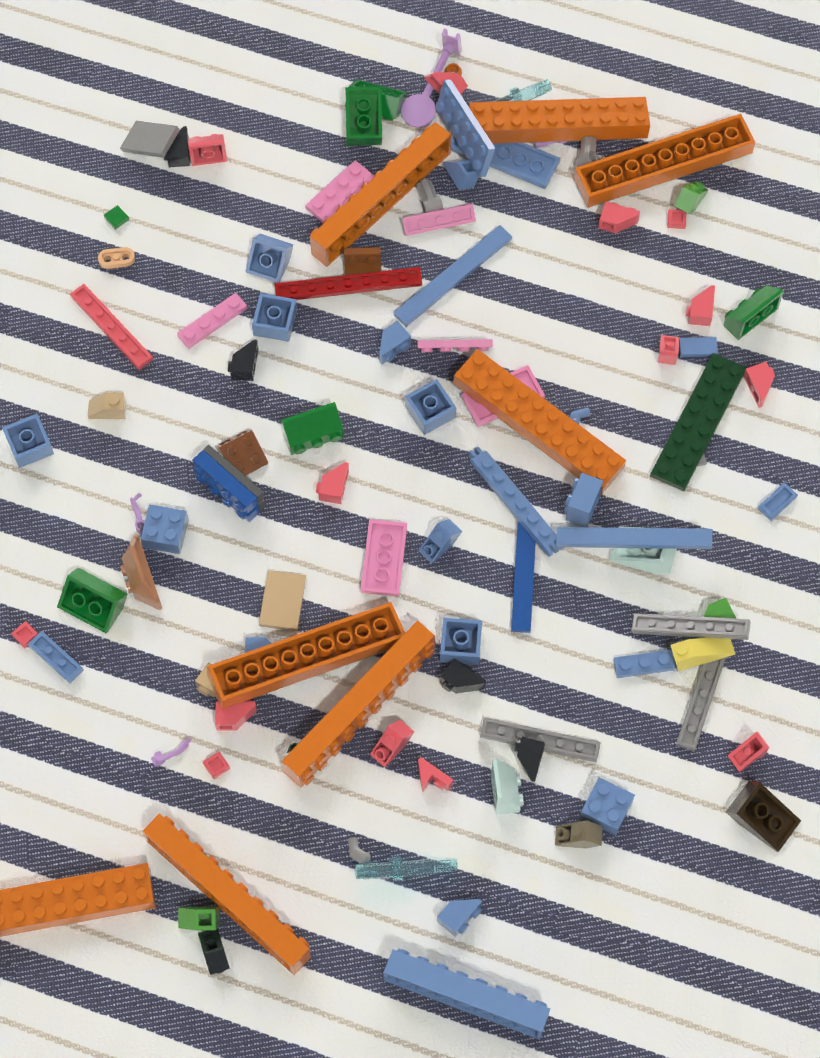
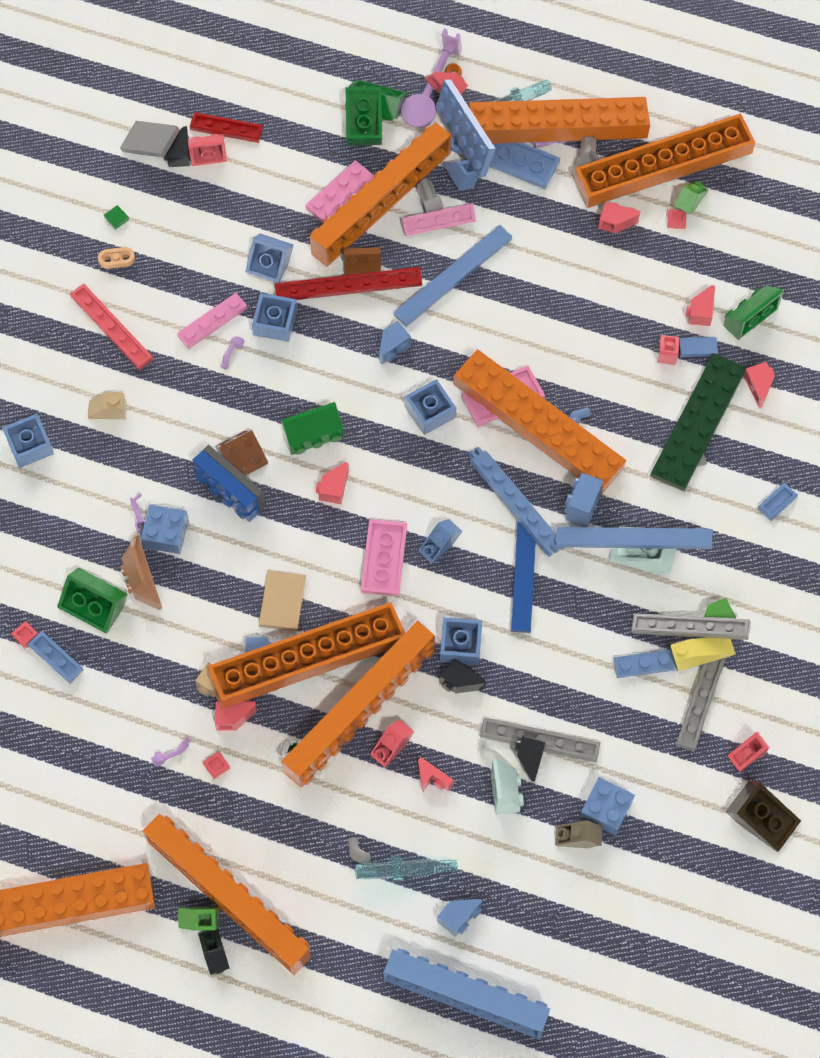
(228, 127): none -> red tile
(235, 342): none -> lavender piece
(244, 362): black slope -> none
(462, 345): bright pink plate -> none

